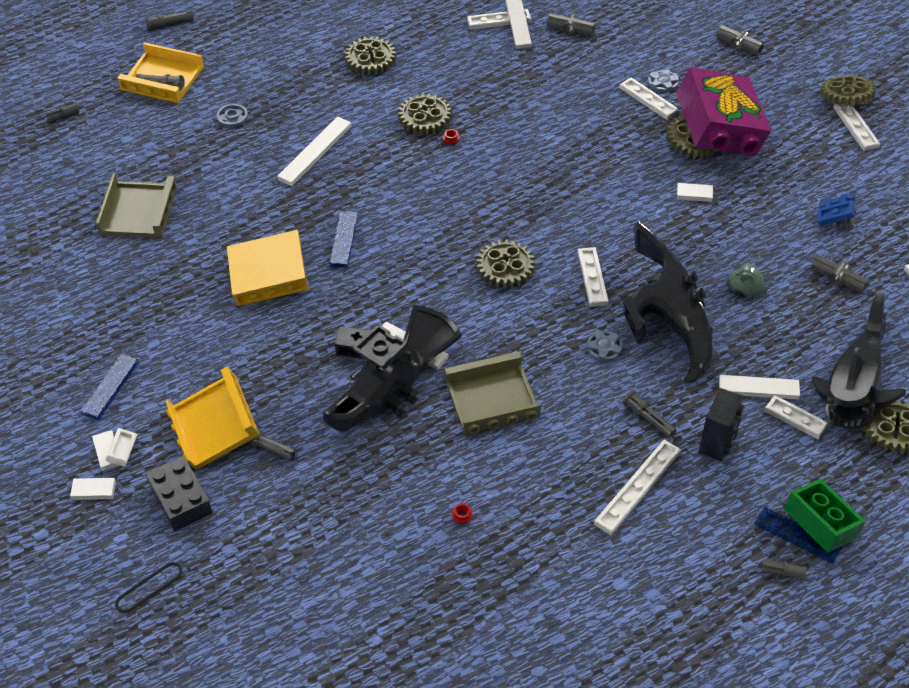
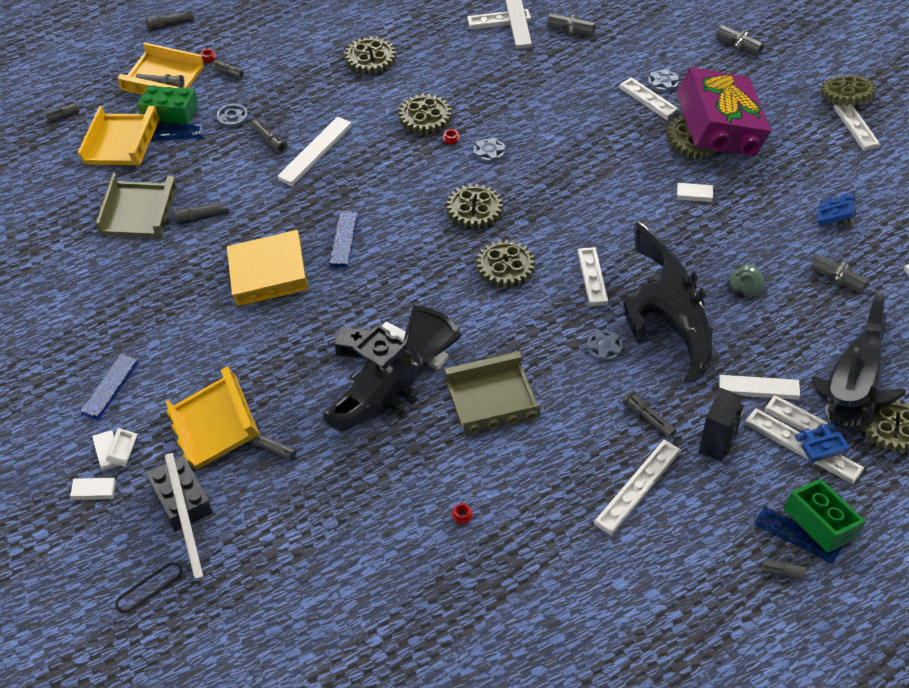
(118, 138): none -> yellow panel
(171, 103): none -> green brick
(174, 132): none -> clear blue tile
(188, 535): none -> white tile
(192, 213): none -> dark grey pin
(208, 55): none -> red plate
(228, 69): none -> dark grey axle
(272, 139): none -> dark grey pin
(461, 204): none -> olive gear
(489, 148): none -> sand blue wheel
(785, 436): none -> white tile
(822, 447): none -> blue plate

